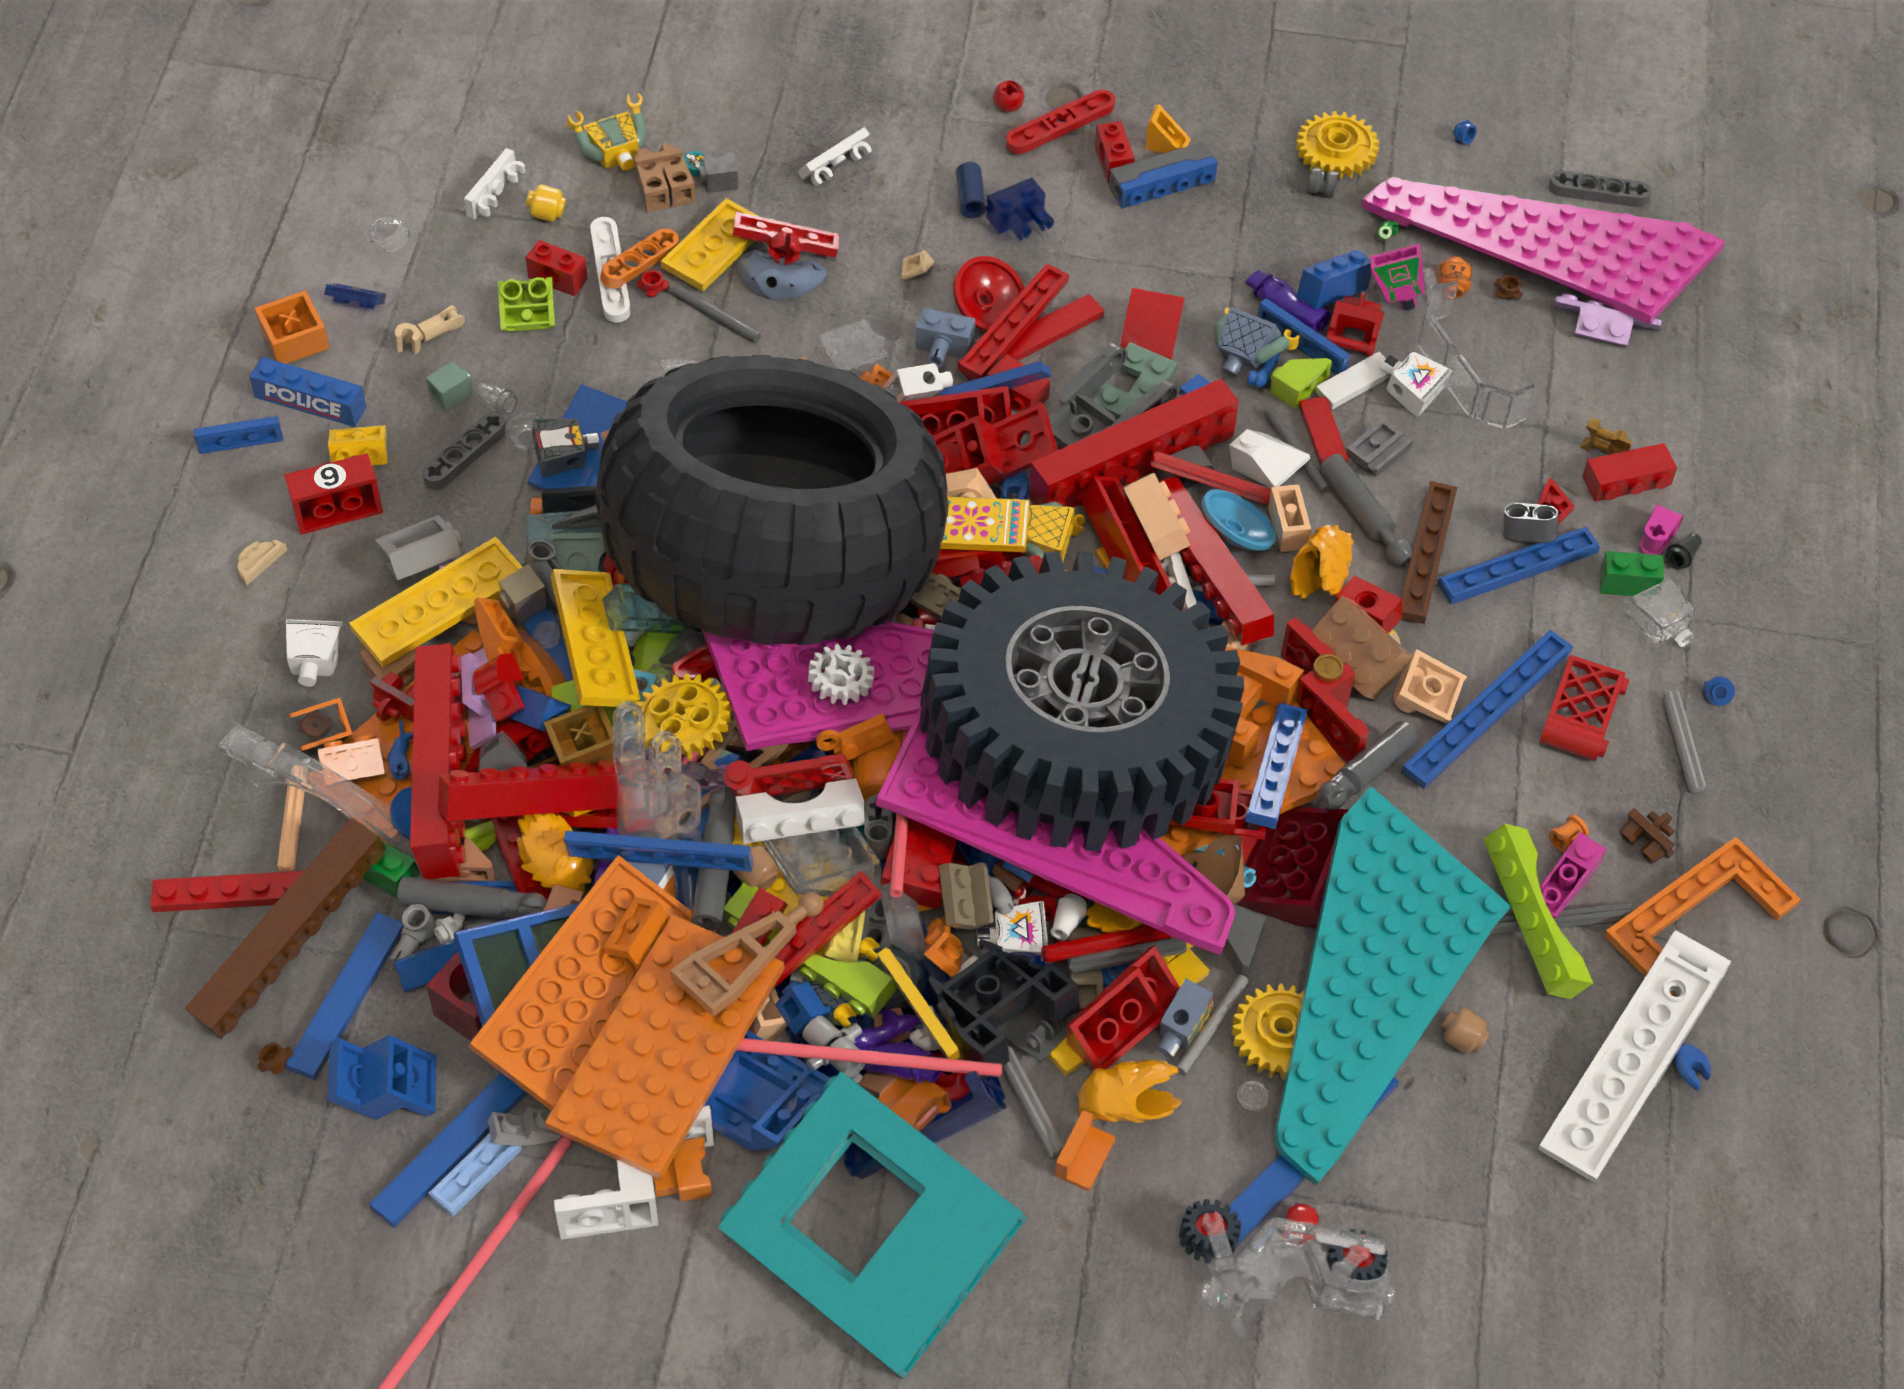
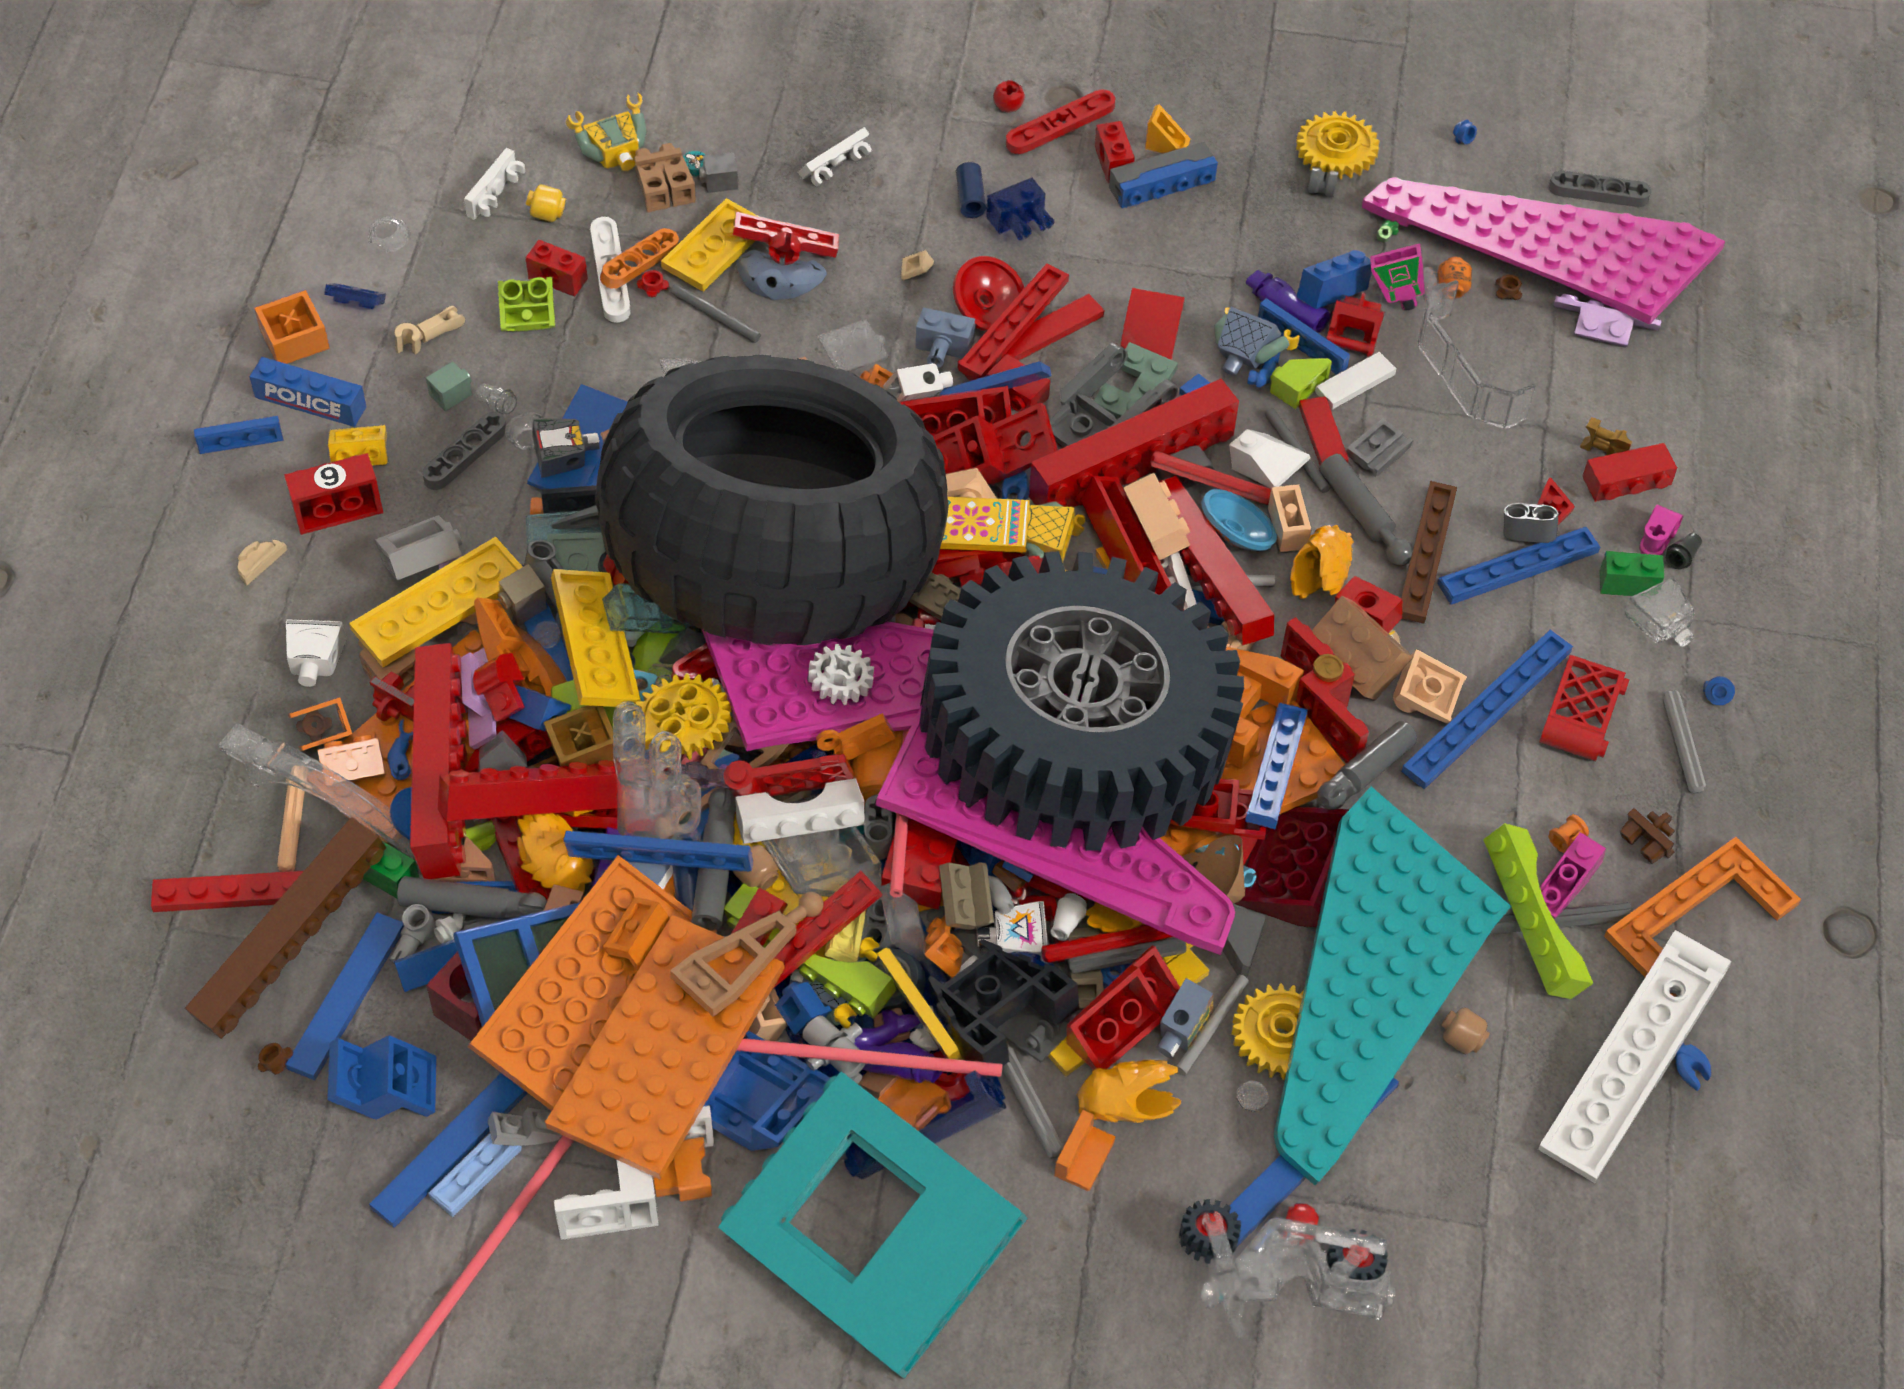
(1415, 381): white torso -> none

